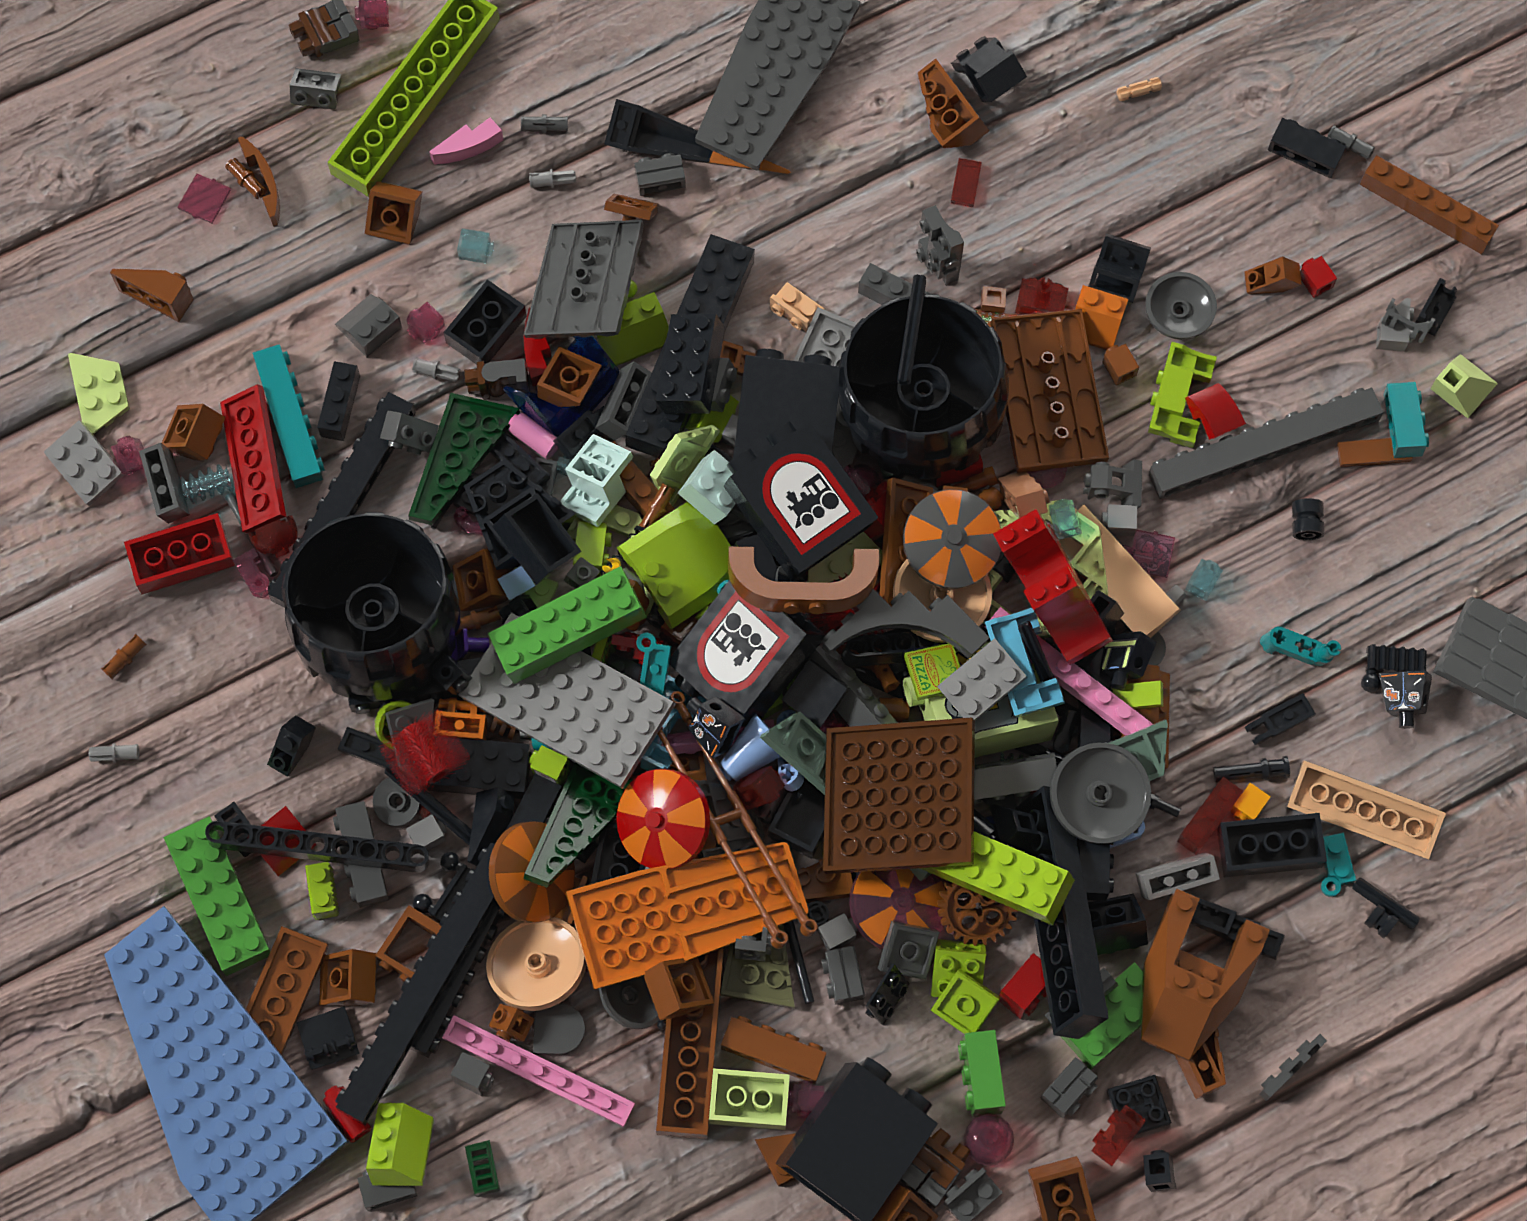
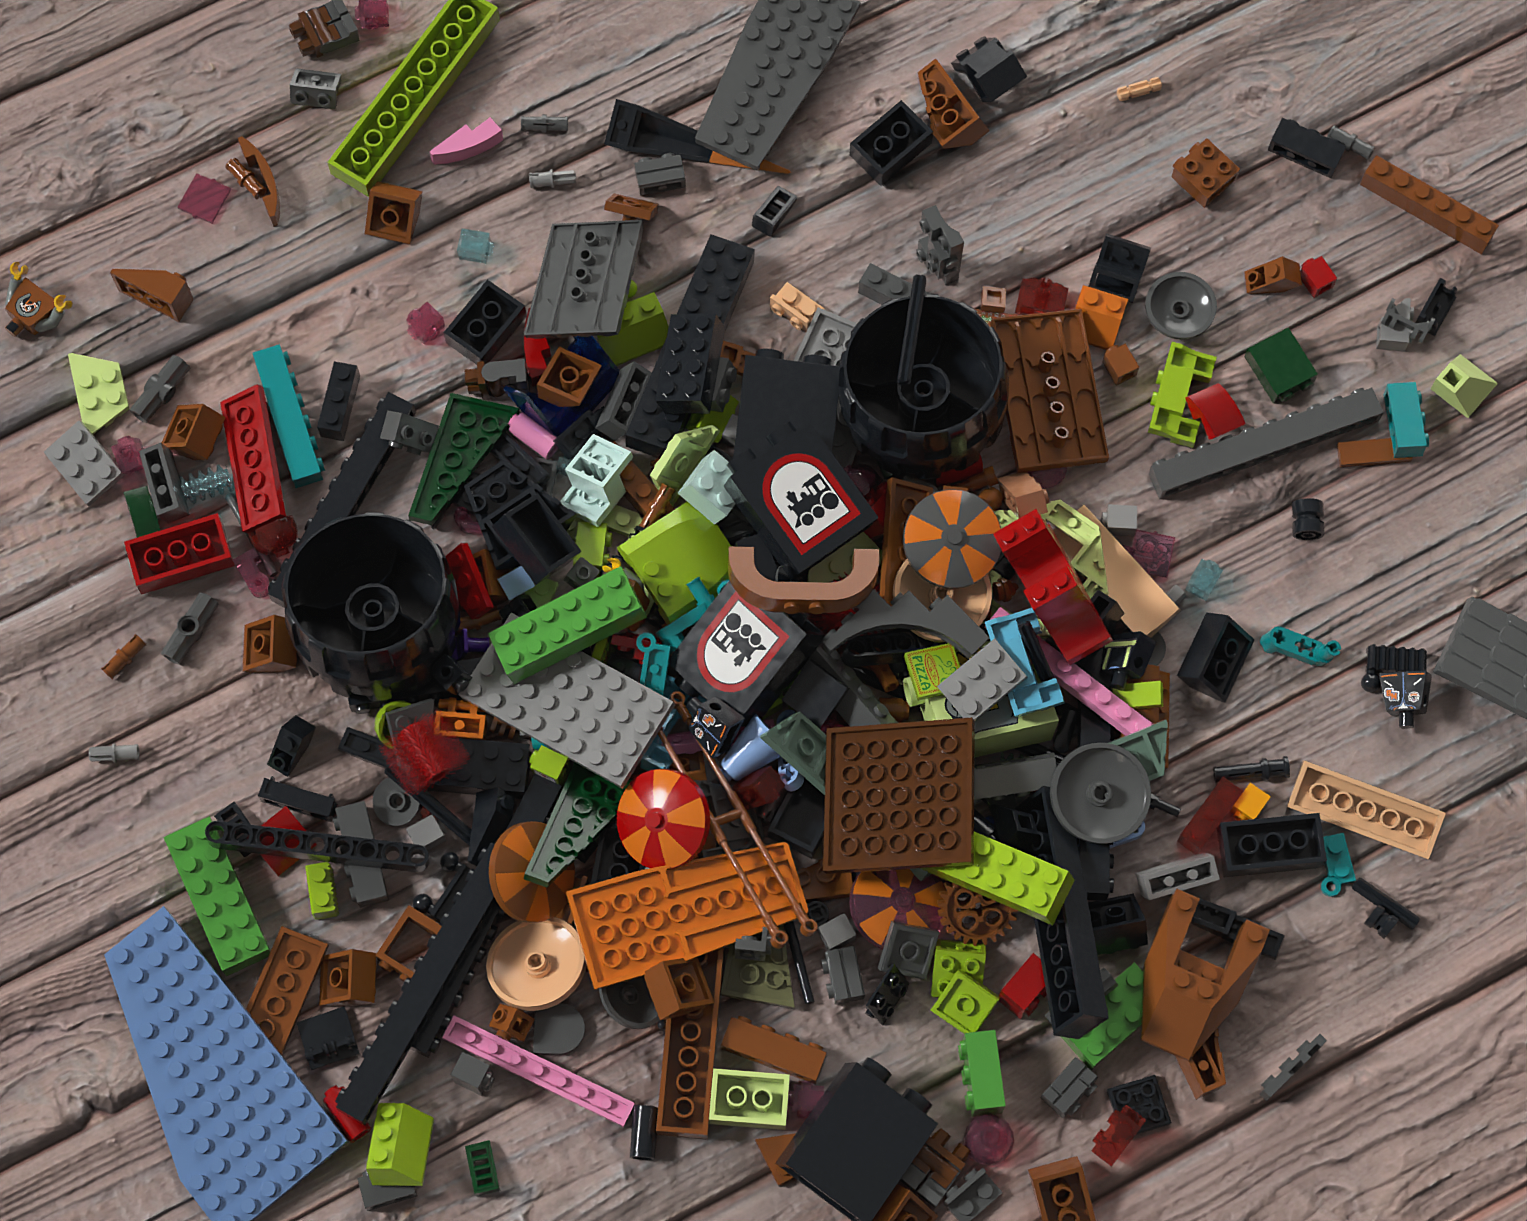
(31, 306): none -> torso
(141, 511): none -> dark green slope
(159, 389): none -> dark grey piece
(181, 641): none -> dark grey piece
(268, 646): none -> dark orange slope
(297, 799): none -> black container
(369, 324): dark grey slope -> none
(436, 369): light grey axle -> none
(469, 582): none -> red wing
(643, 1132): none -> black pin
(671, 634): none -> teal beam
(766, 223): none -> black slope
(891, 143): none -> black brick
(966, 182): clear red tile -> none
(1004, 589): none -> dark orange plate
(1065, 519): clear light blue brick -> none
(1100, 482): dark grey tile -> none
(1152, 1163): black brick -> none
(1205, 172): none -> dark orange brick
(1216, 656): none -> black slope
(1281, 366): none -> dark green brick
(1282, 718): black hinge -> none

